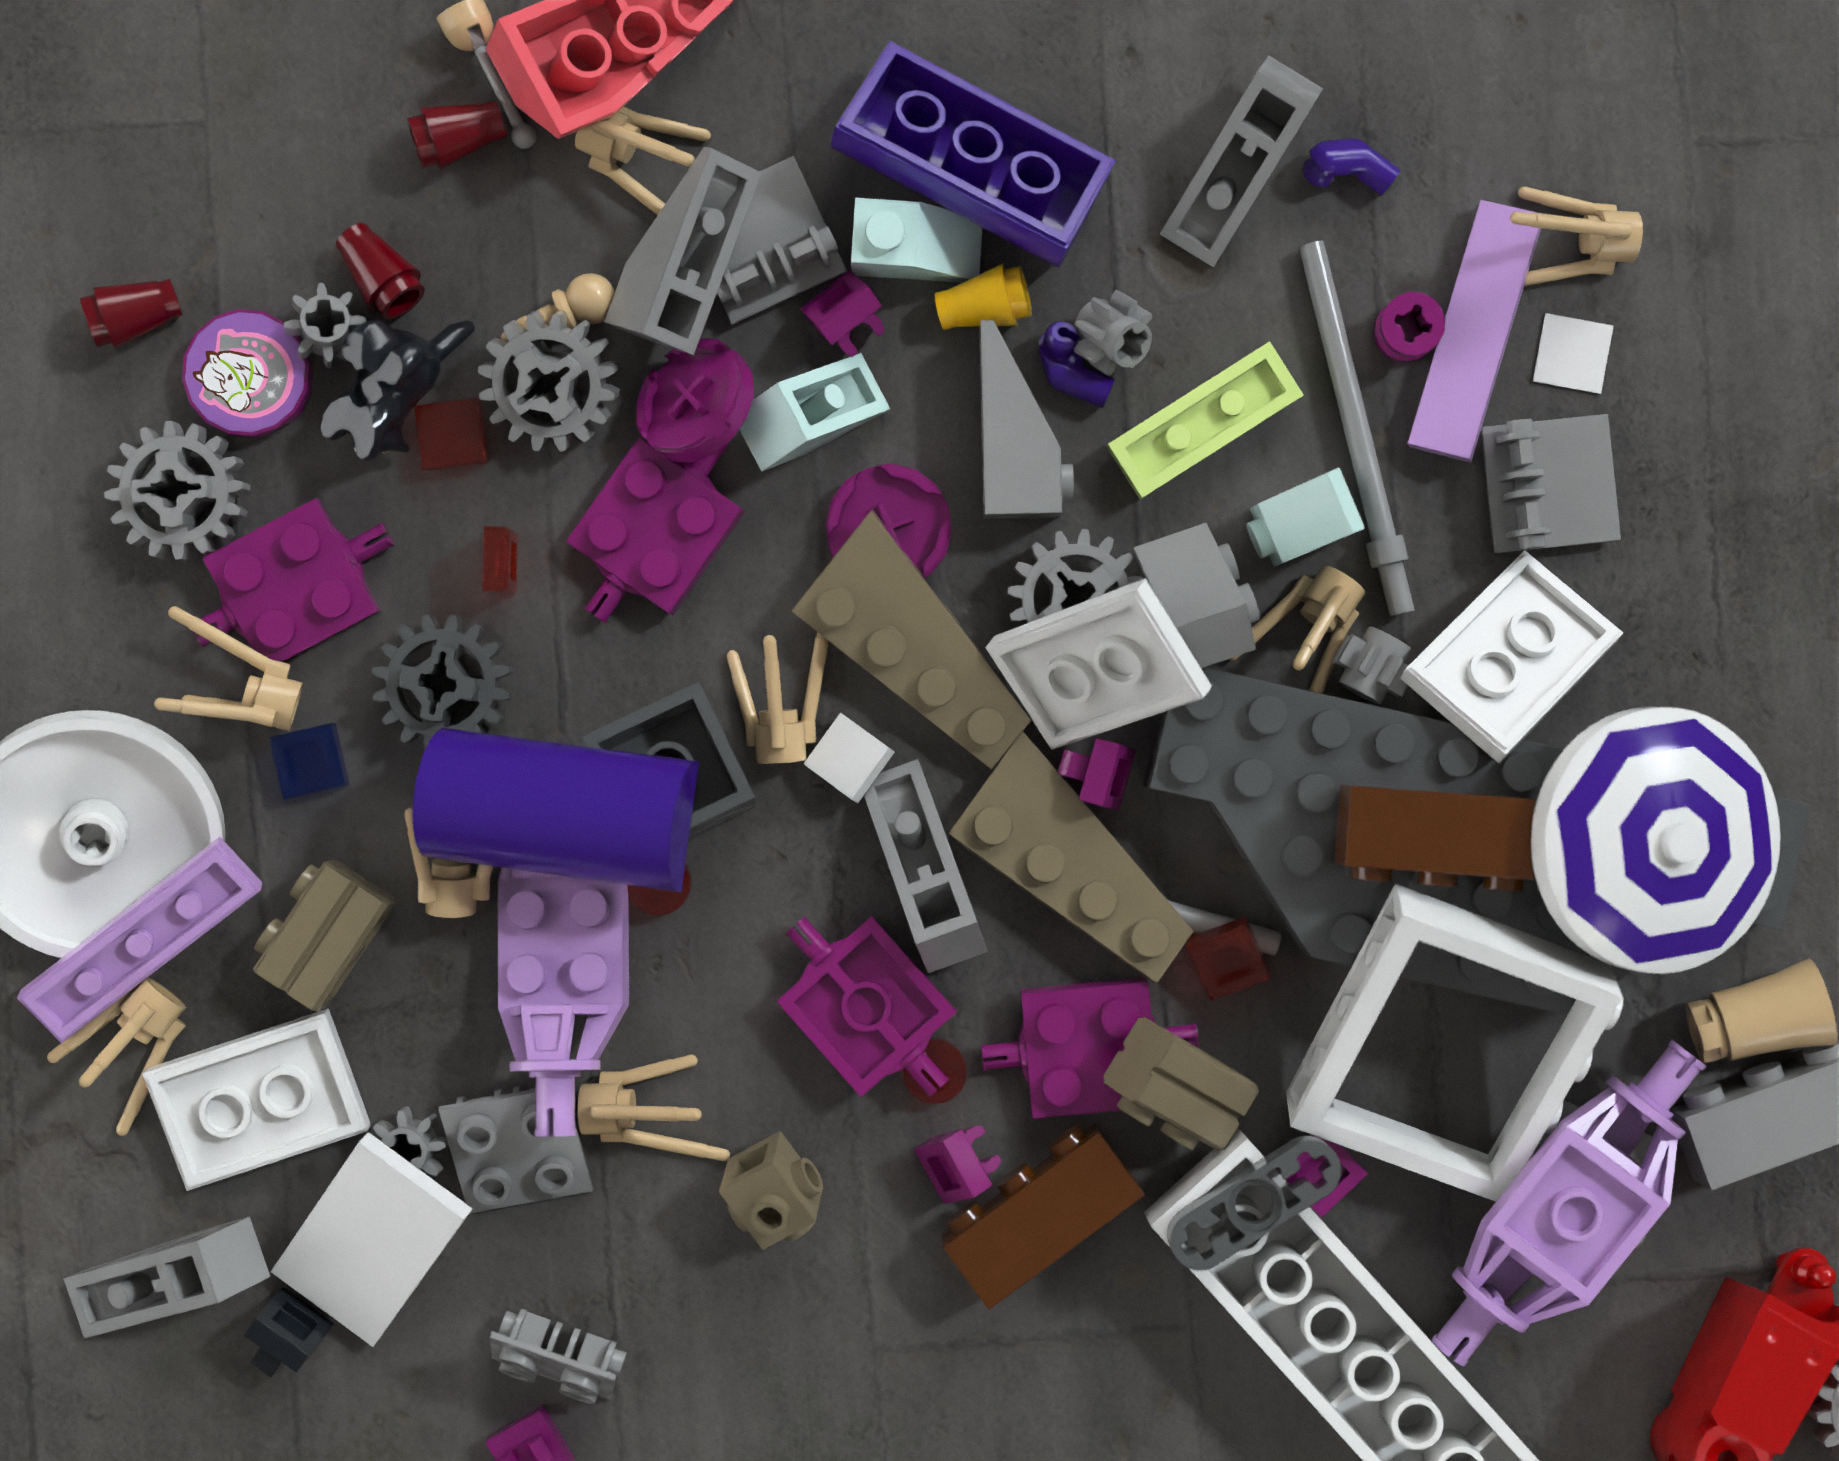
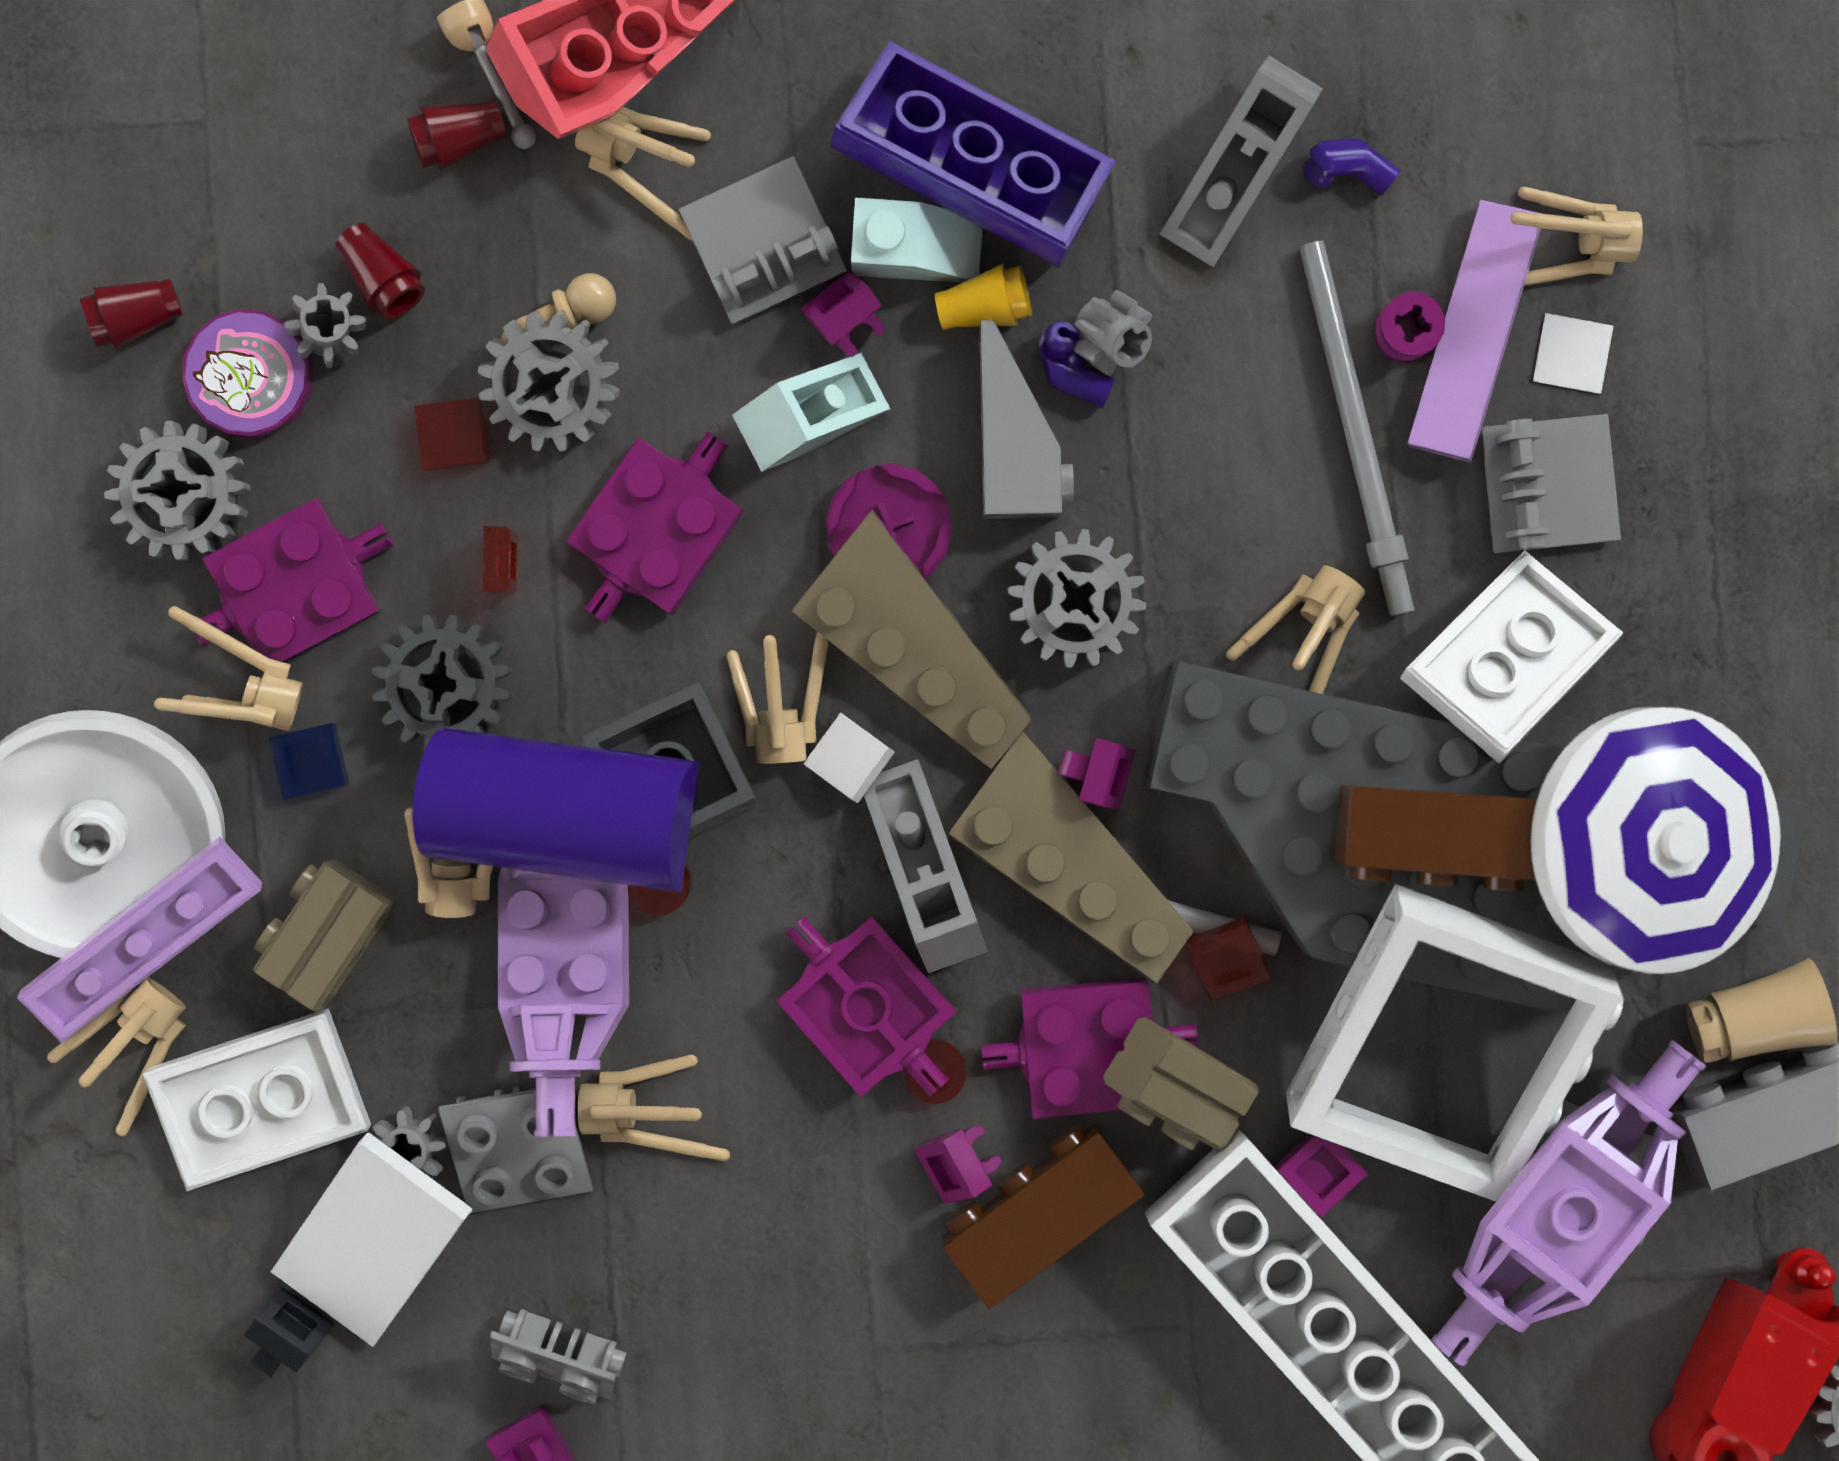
(168, 1278): light grey slope -> none
(391, 378): black animal -> none
(684, 254): light grey slope -> none
(695, 401): magenta tile -> none
(772, 1191): dark tan brick -> none
(1099, 665): white tile -> none
(1201, 593): light grey brick -> none
(1204, 420): yellowish green plate -> none
(1221, 1244): dark grey beam -> none
(1304, 518): light aqua slope -> none
(1373, 665): light grey gear -> none

